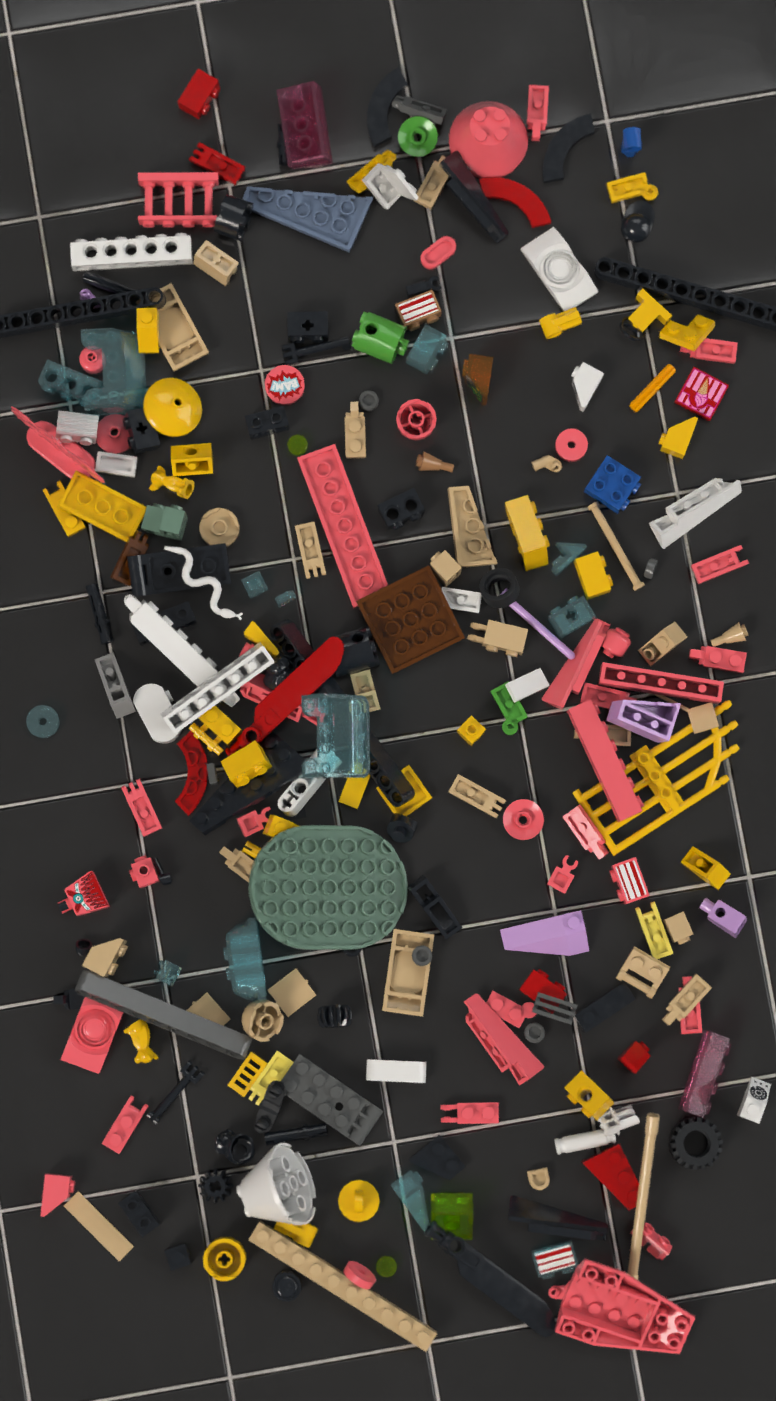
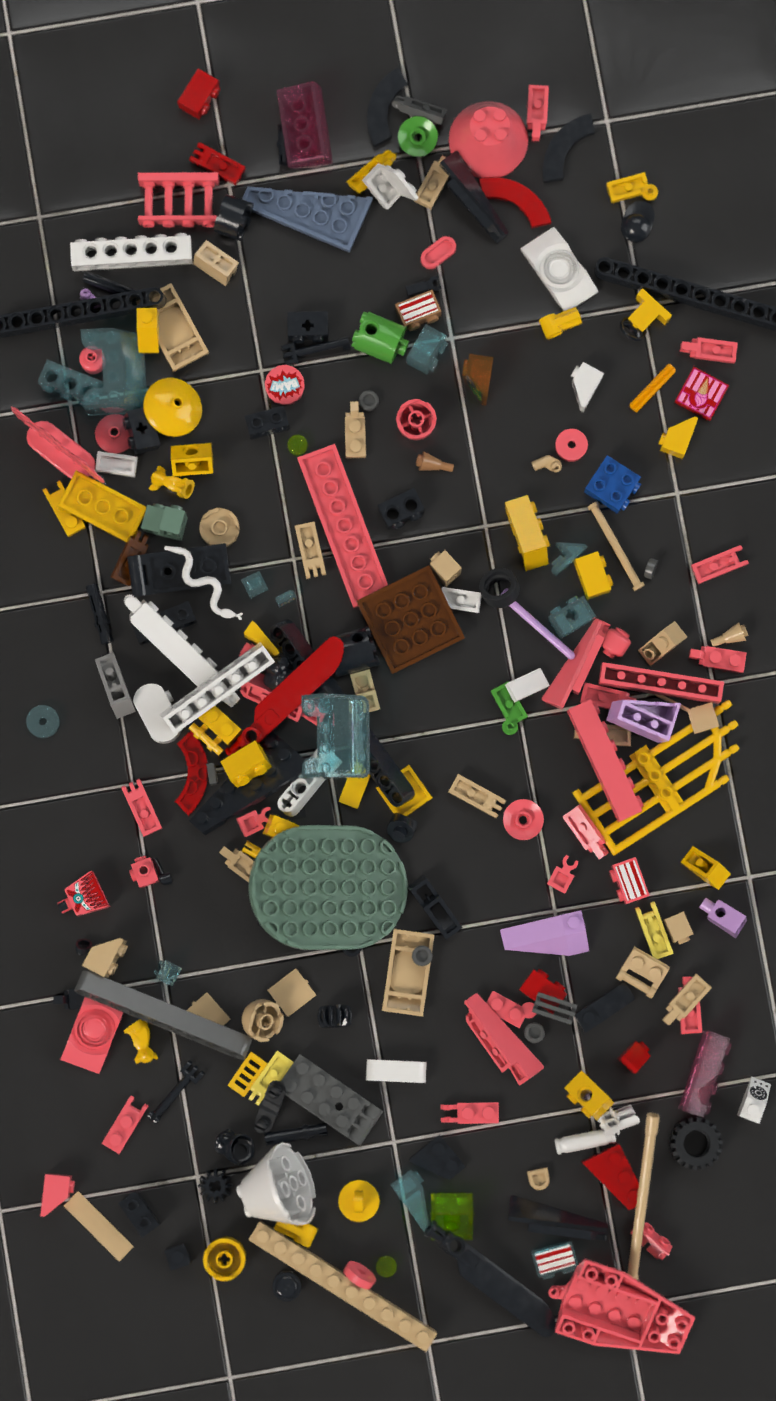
(77, 427): white brick -> none
(245, 961): clear light blue windscreen -> none
(468, 531): tan wing -> none
(471, 730): yellow brick -> none
(501, 637): tan hinge -> none
(631, 141): blue piece -> none
(688, 336): yellow plate -> none
(693, 509): white wedge -> none

